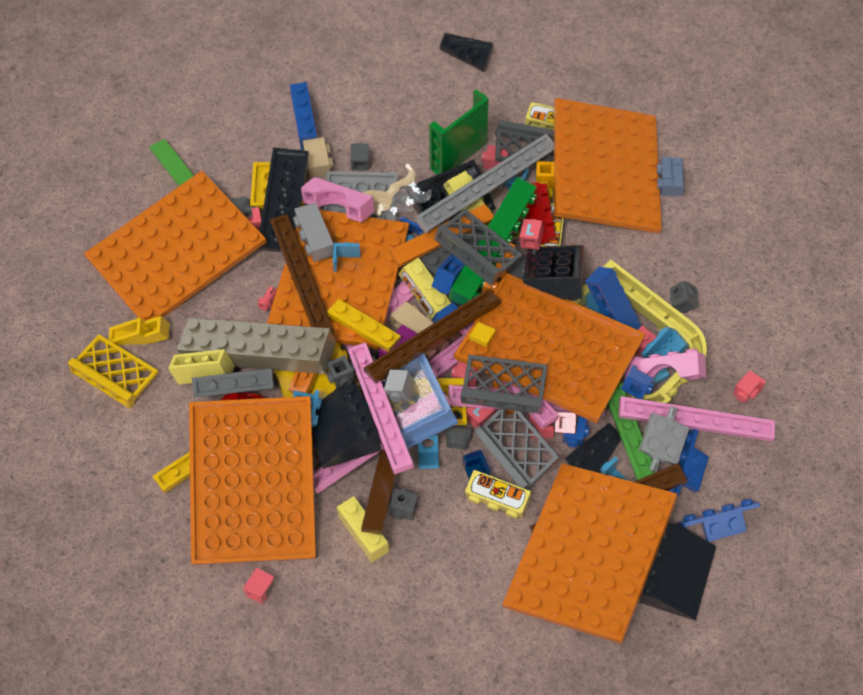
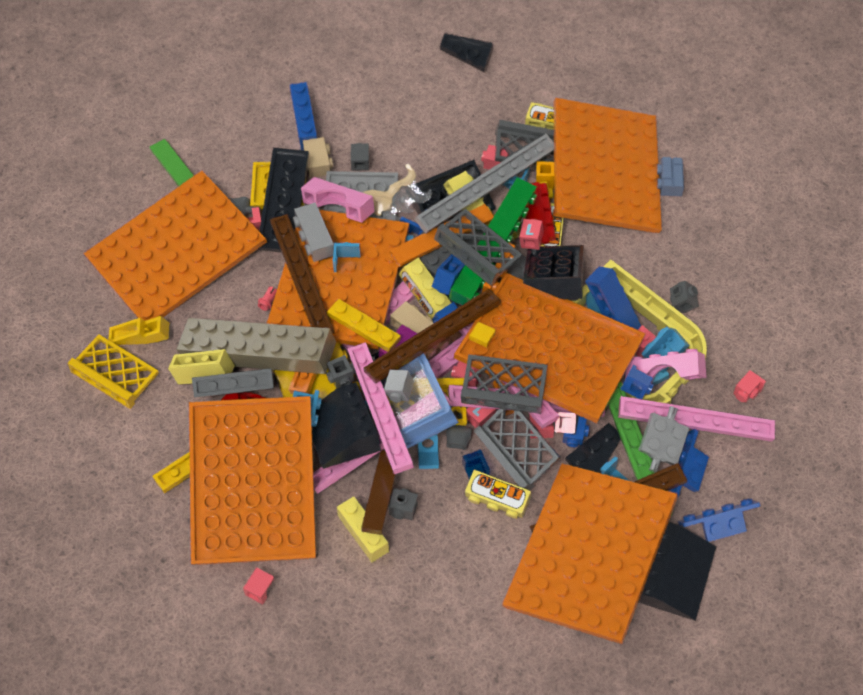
(460, 139): green panel -> none

